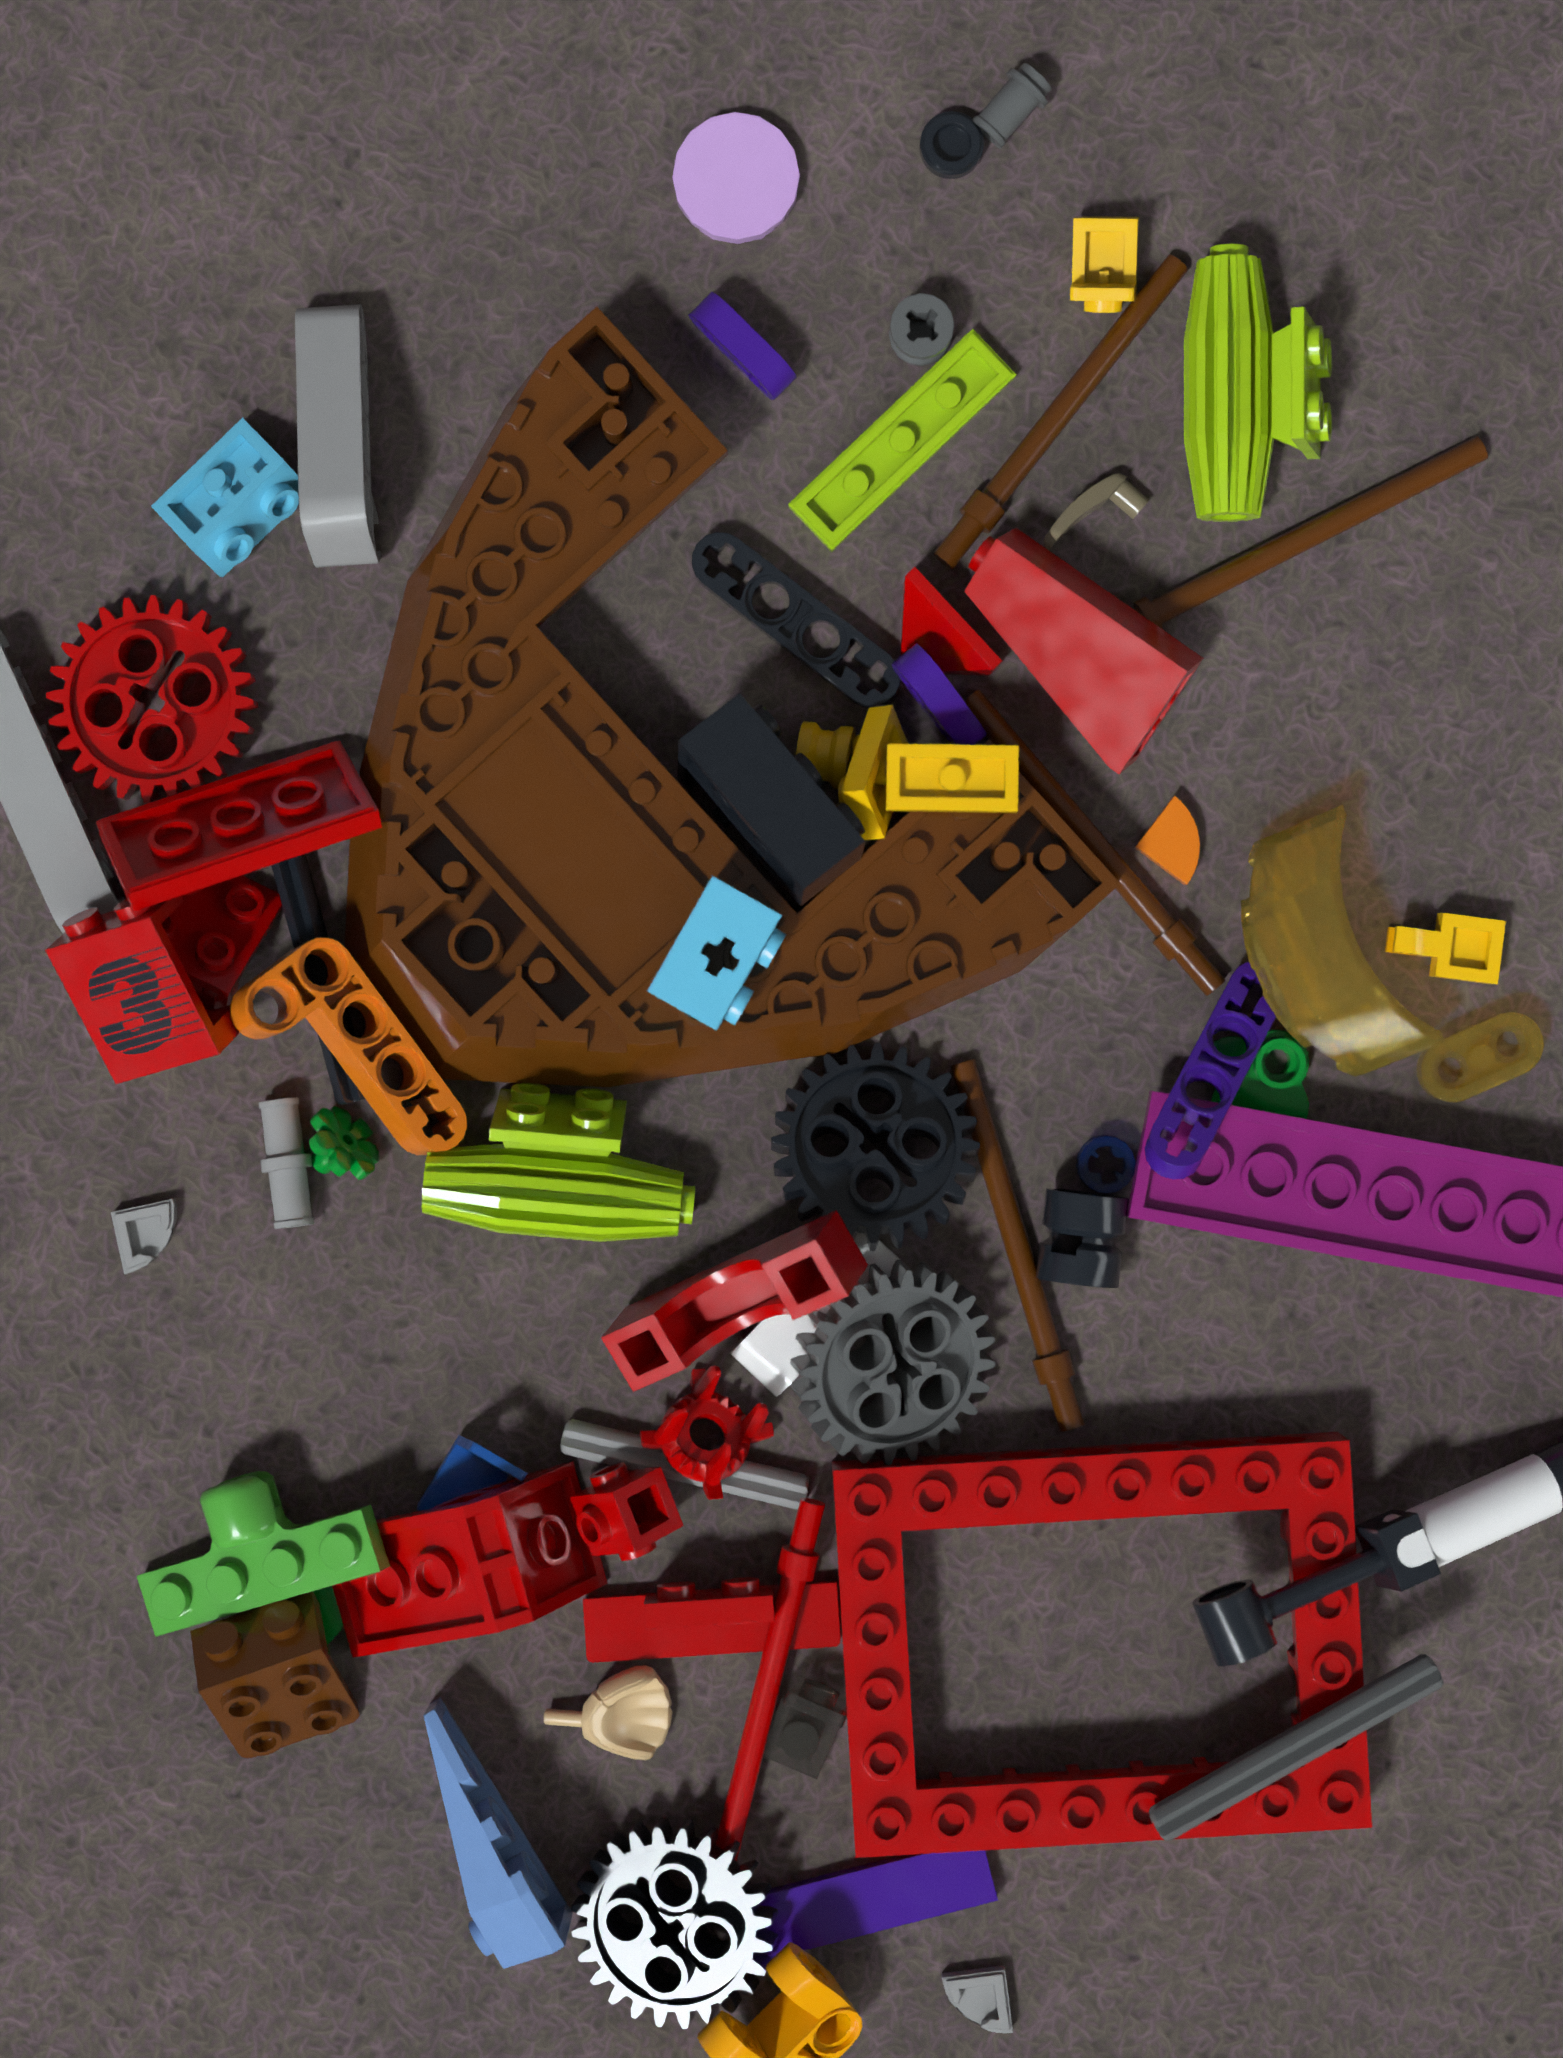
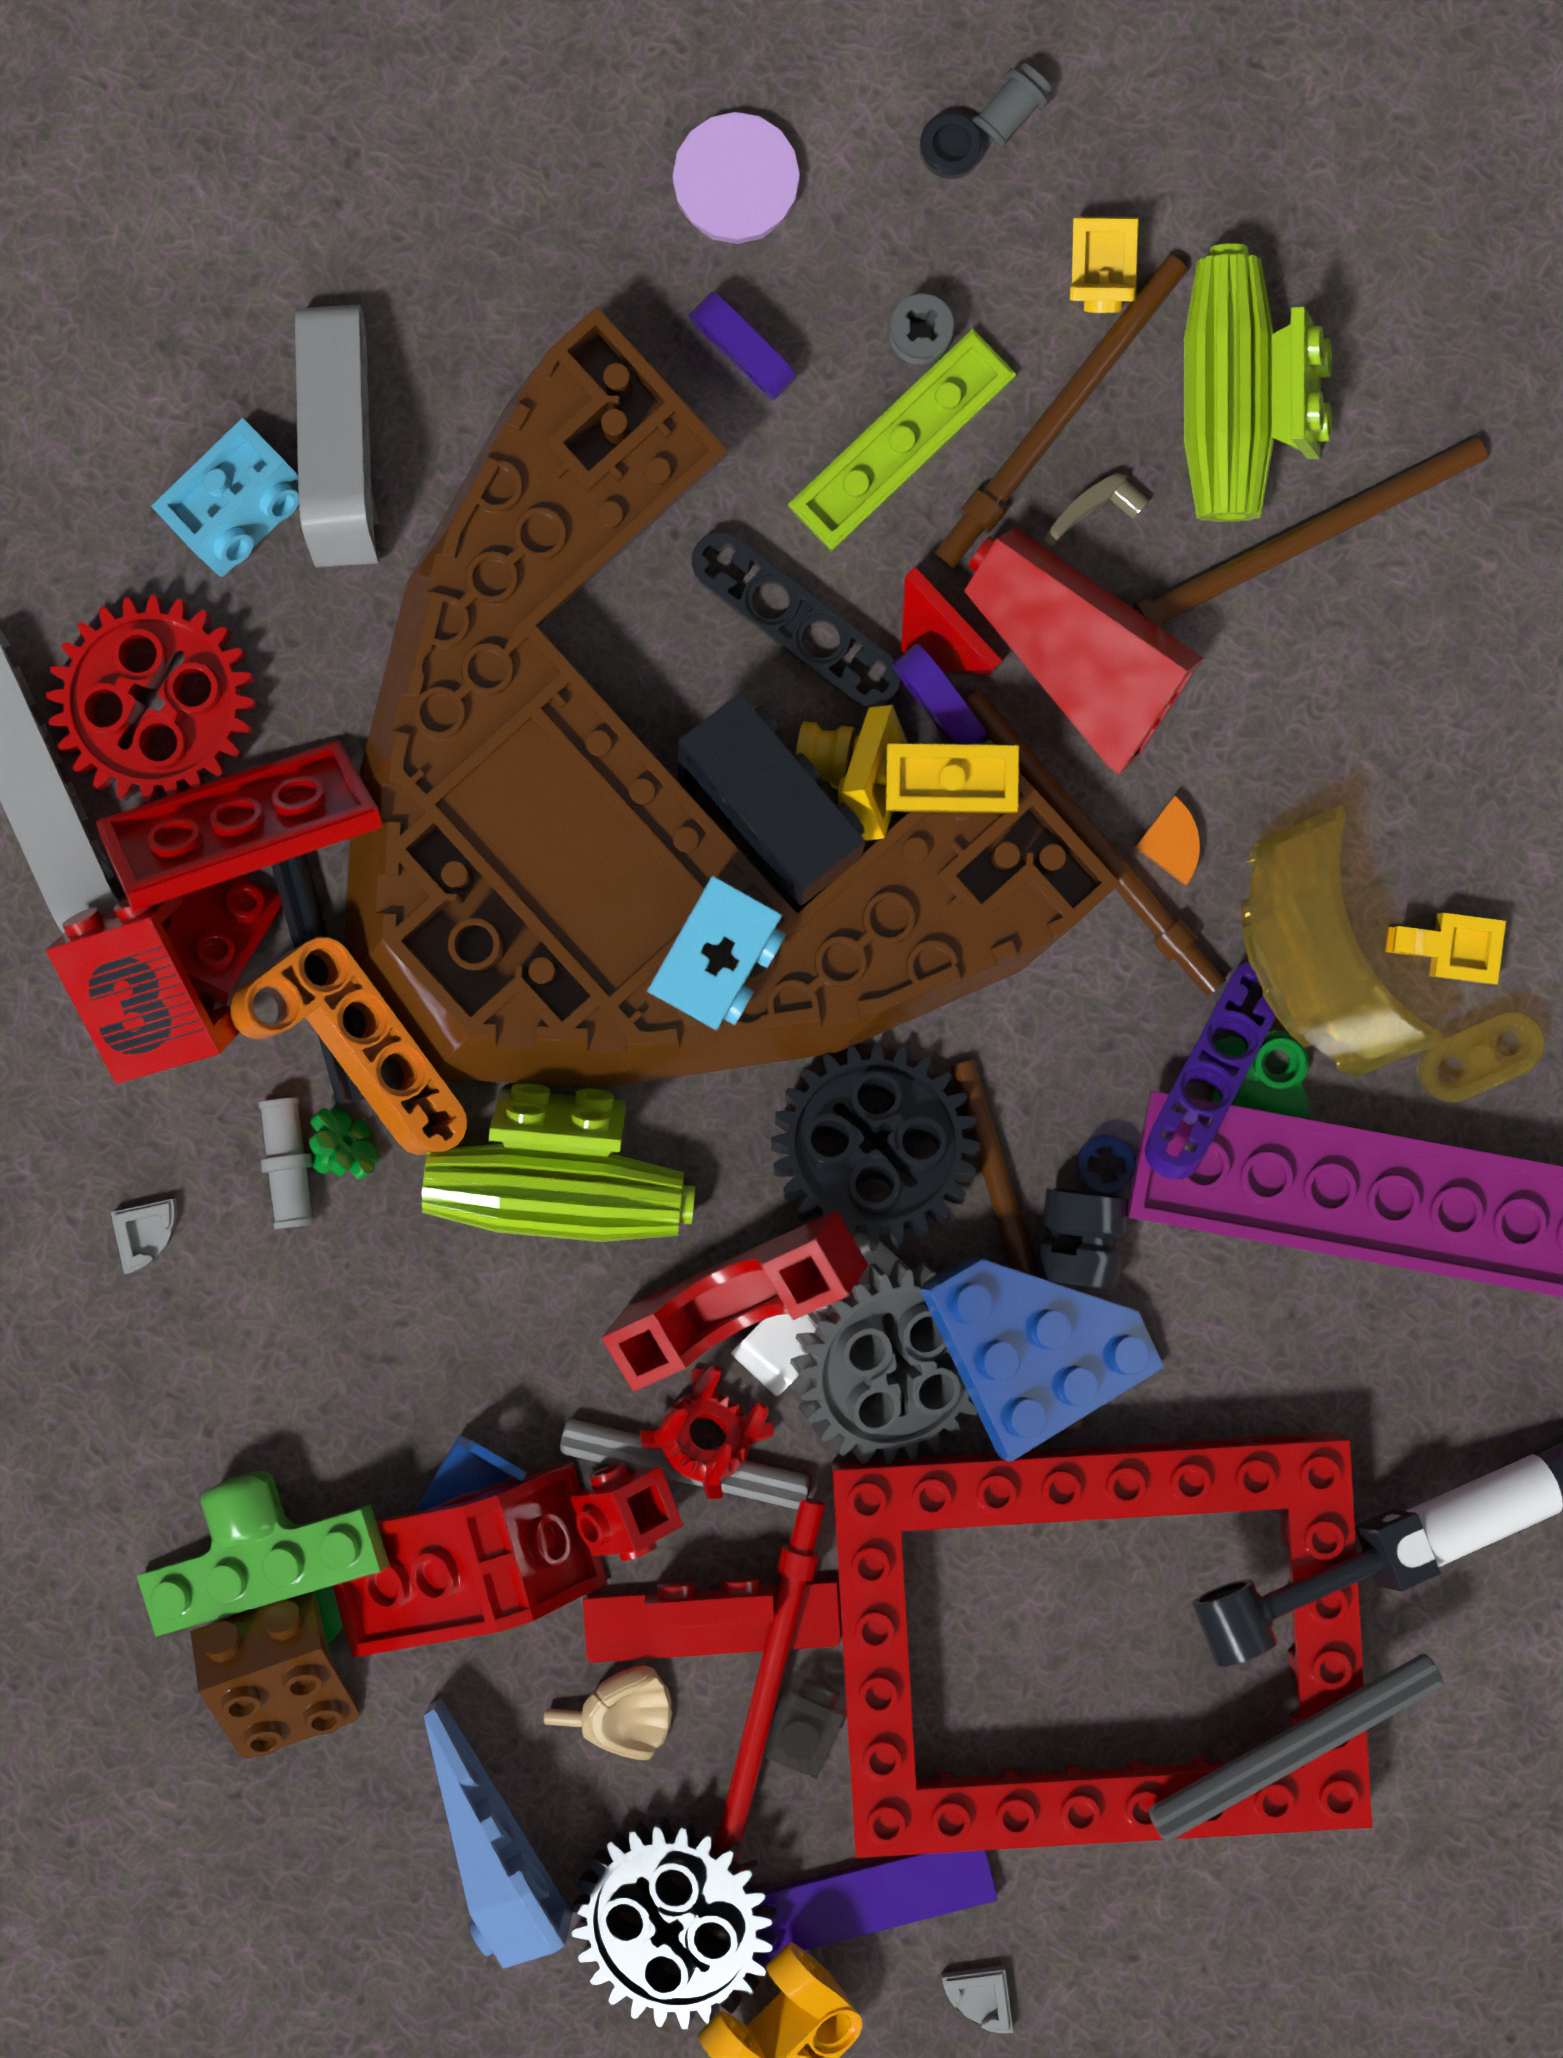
(1035, 1350): none -> blue plate

